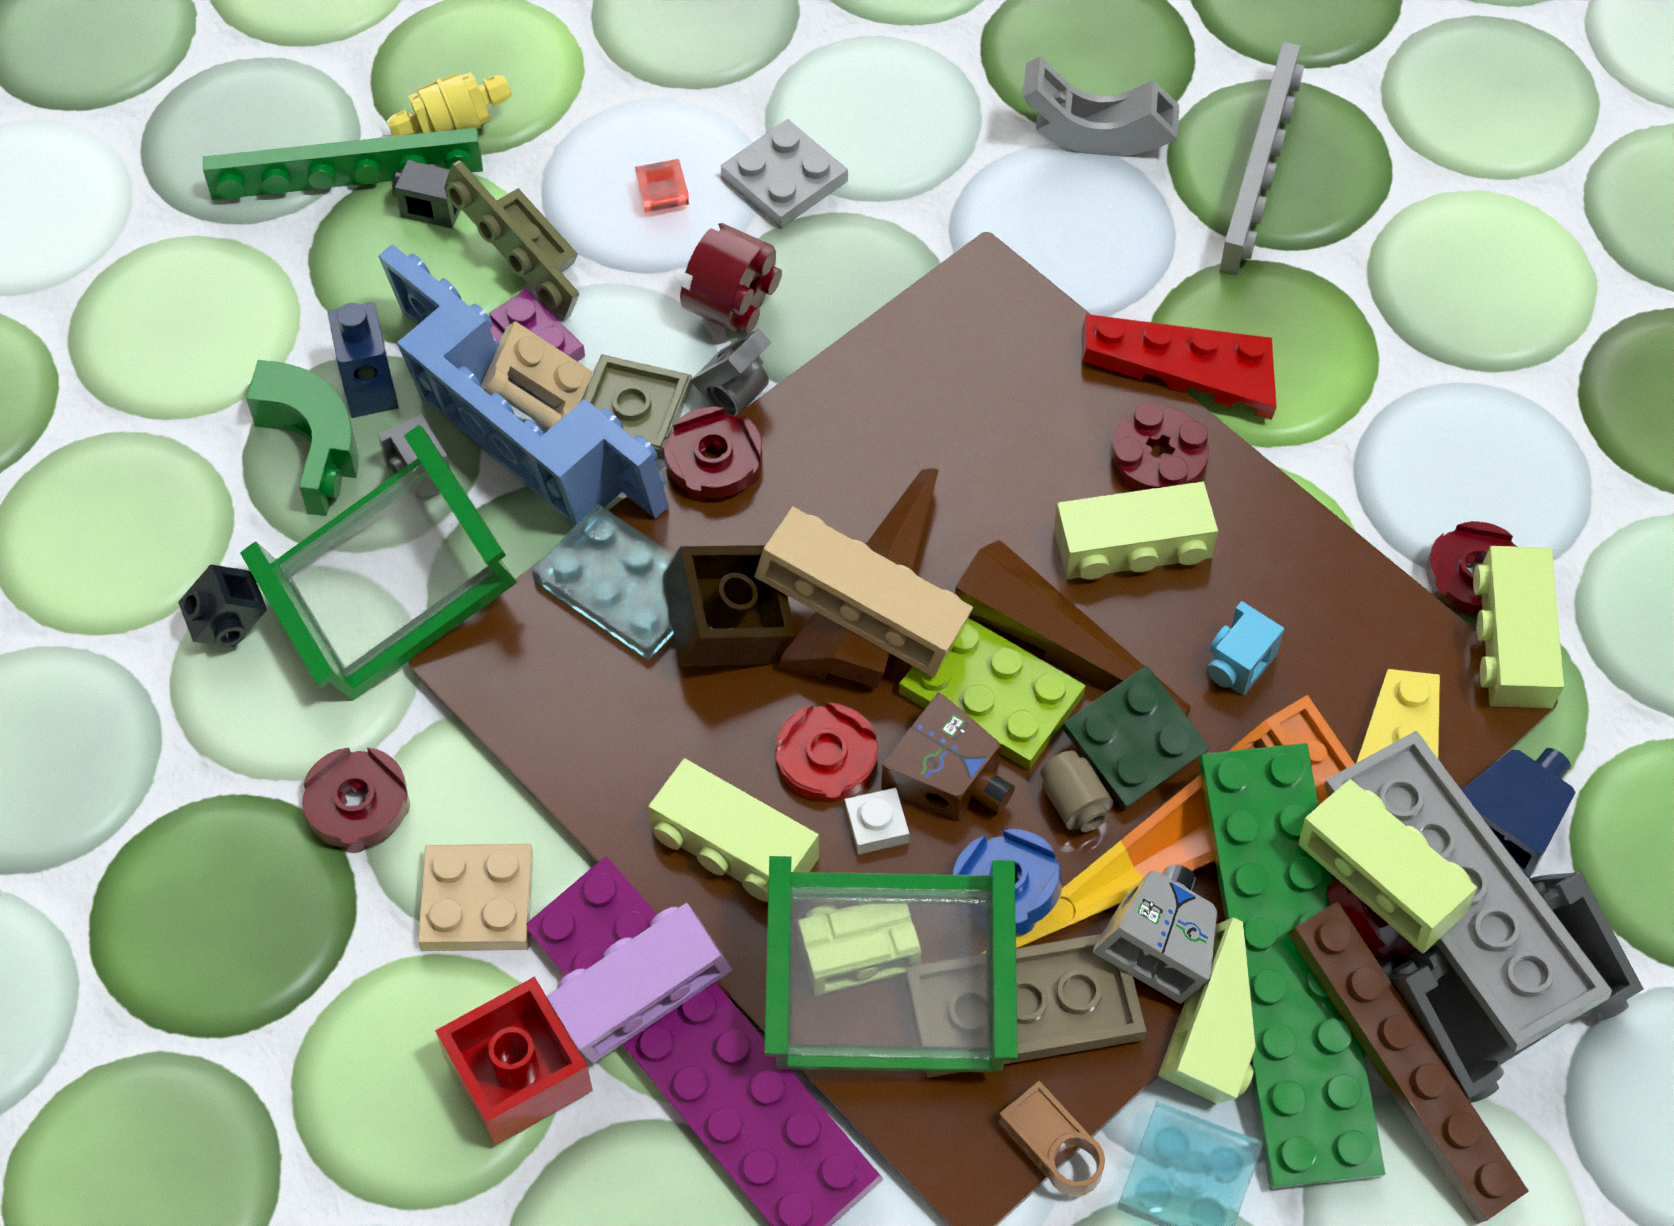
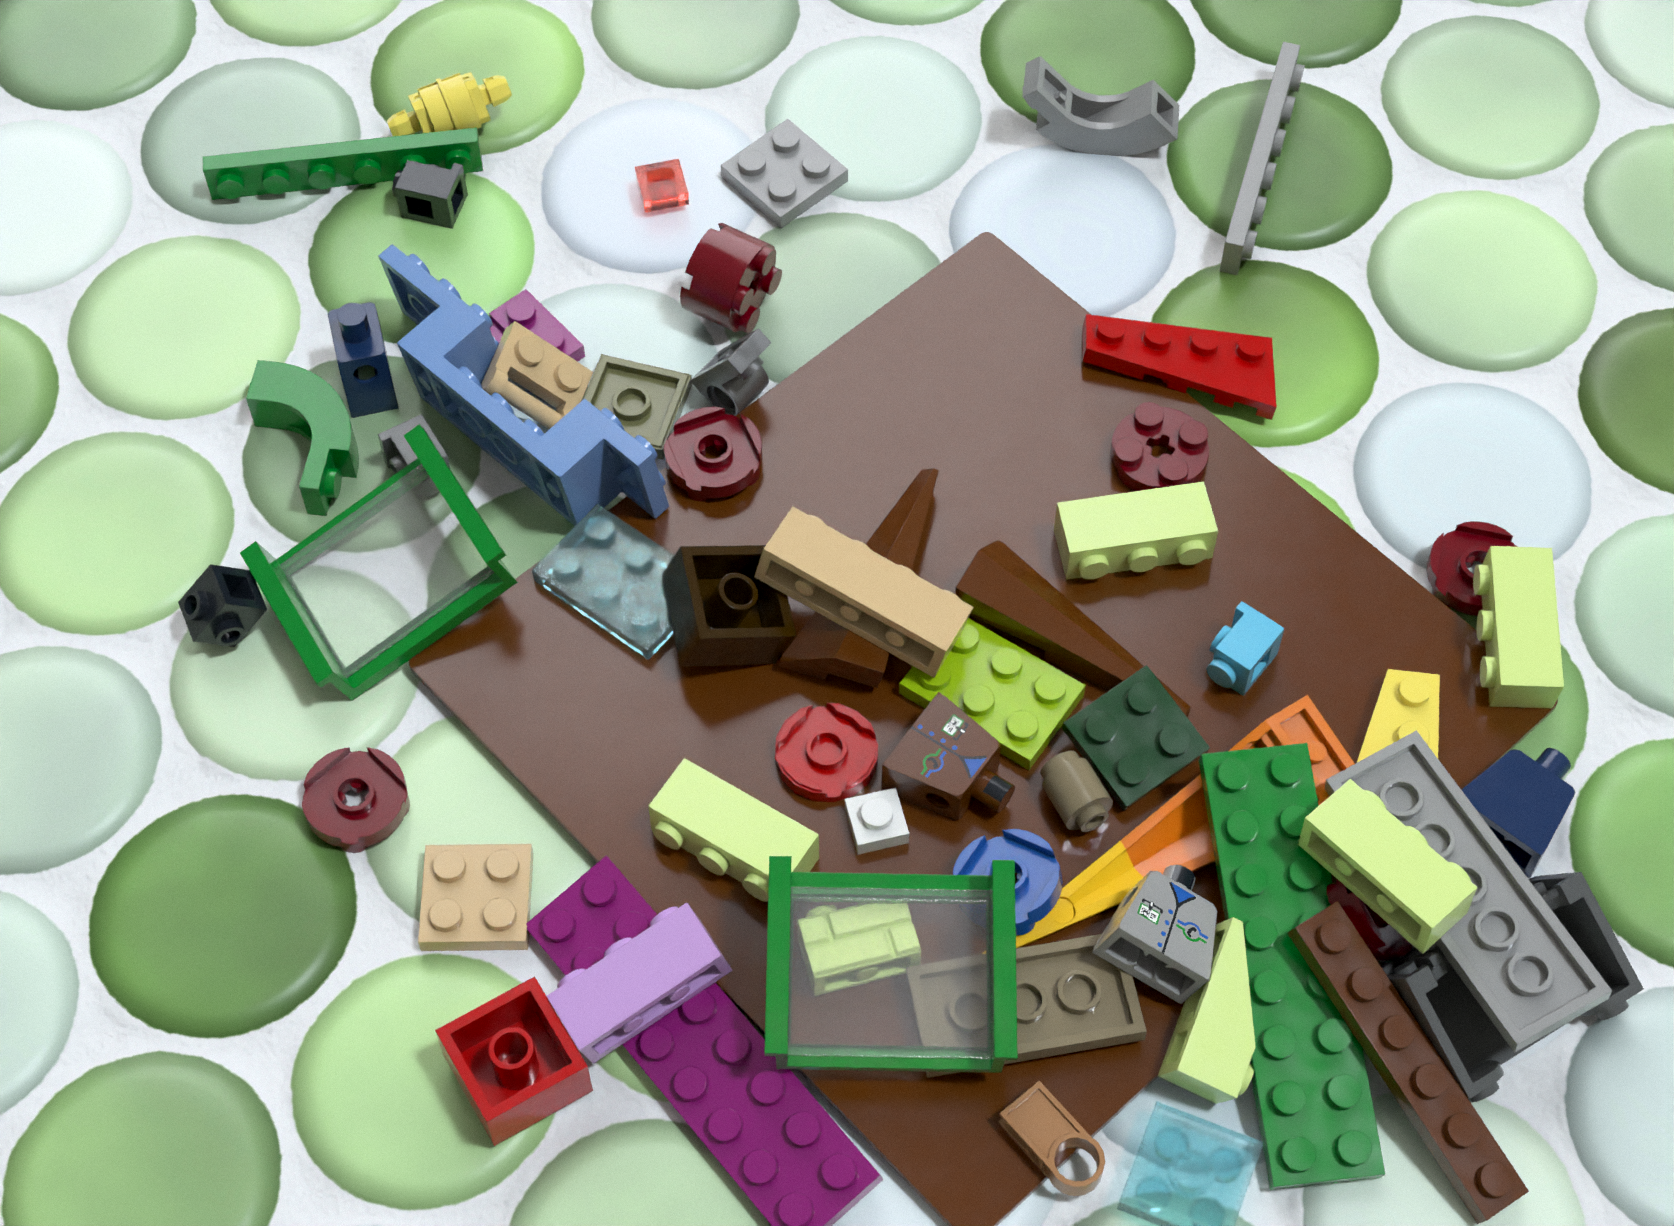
(520, 235): olive bracket -> none

